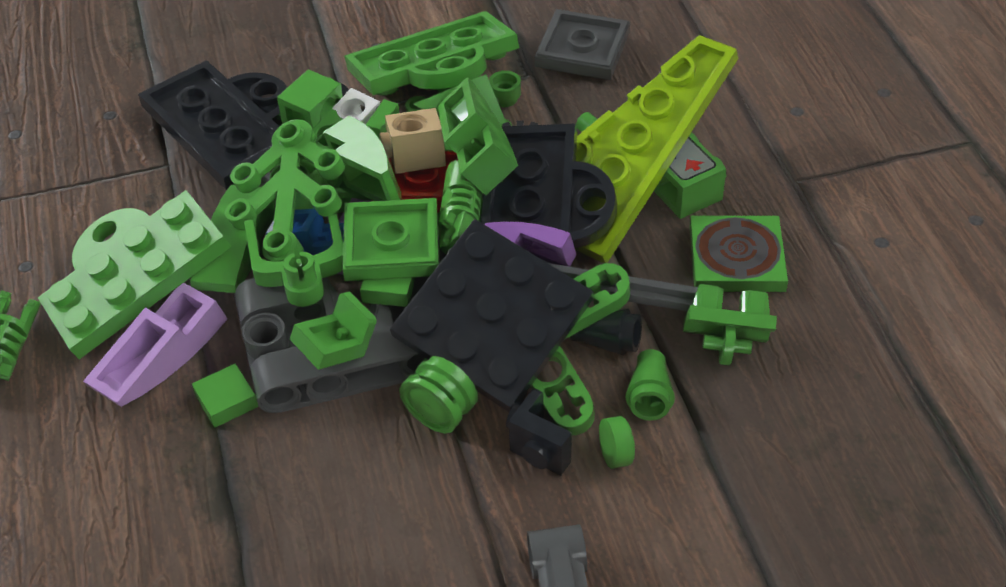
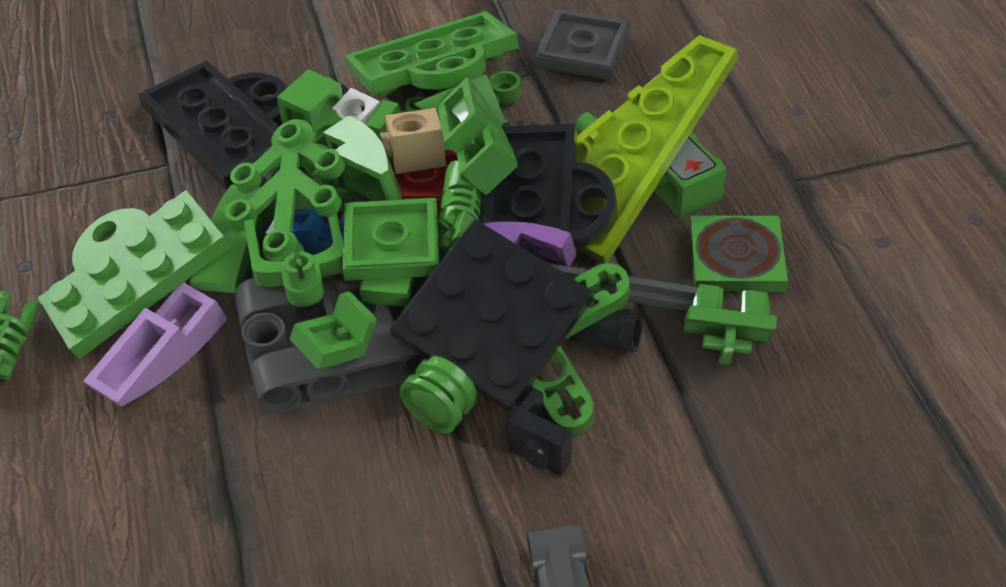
(225, 395): bright green tile -> none
(616, 442): bright green tile -> none
(650, 387): bright green cone -> none

